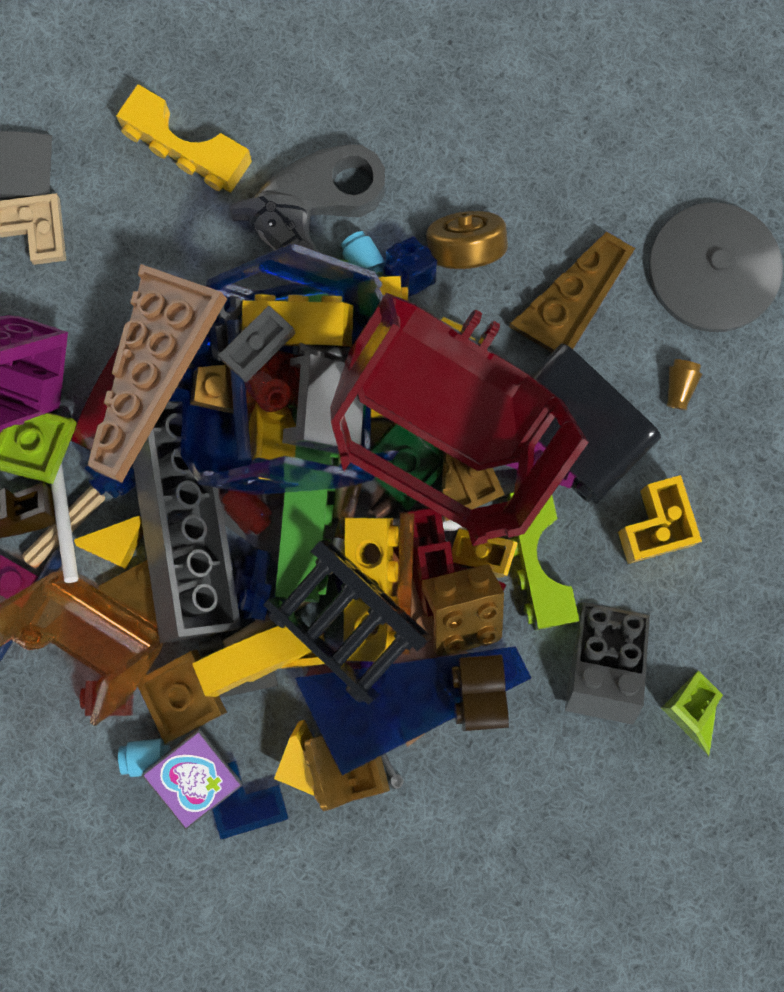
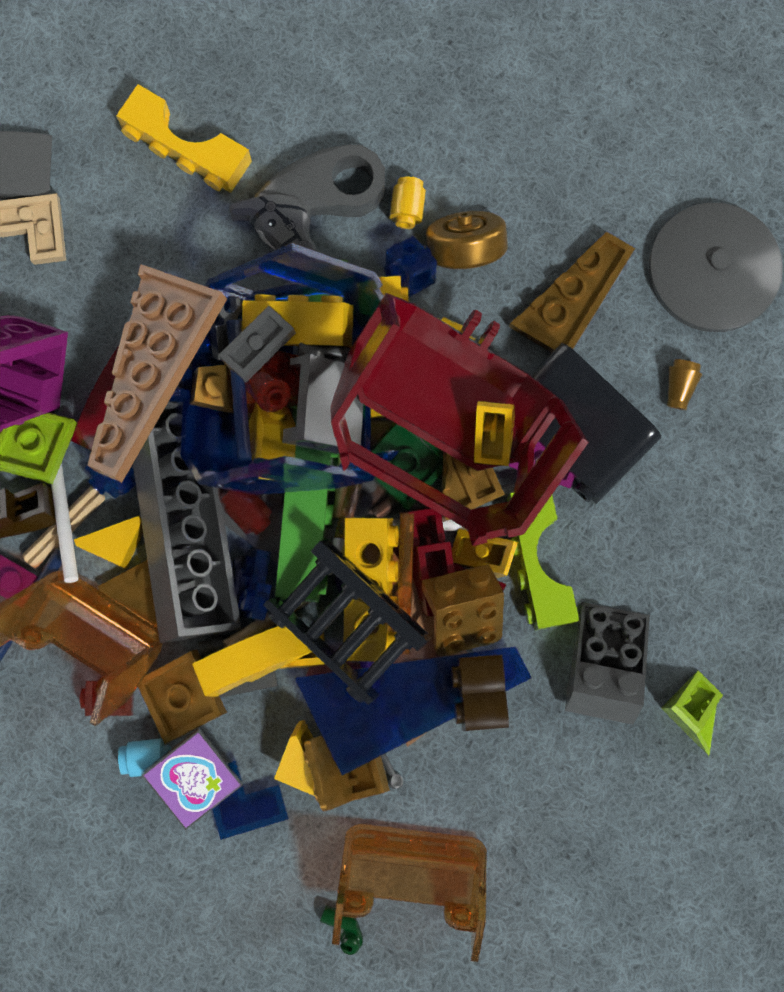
(351, 934): none -> dark green arm
(363, 253): medium azure brick -> none
(407, 202): none -> yellow brick
(414, 869): none -> clear orange windscreen
(493, 433): none -> yellow slope
(669, 524): yellow brick -> none

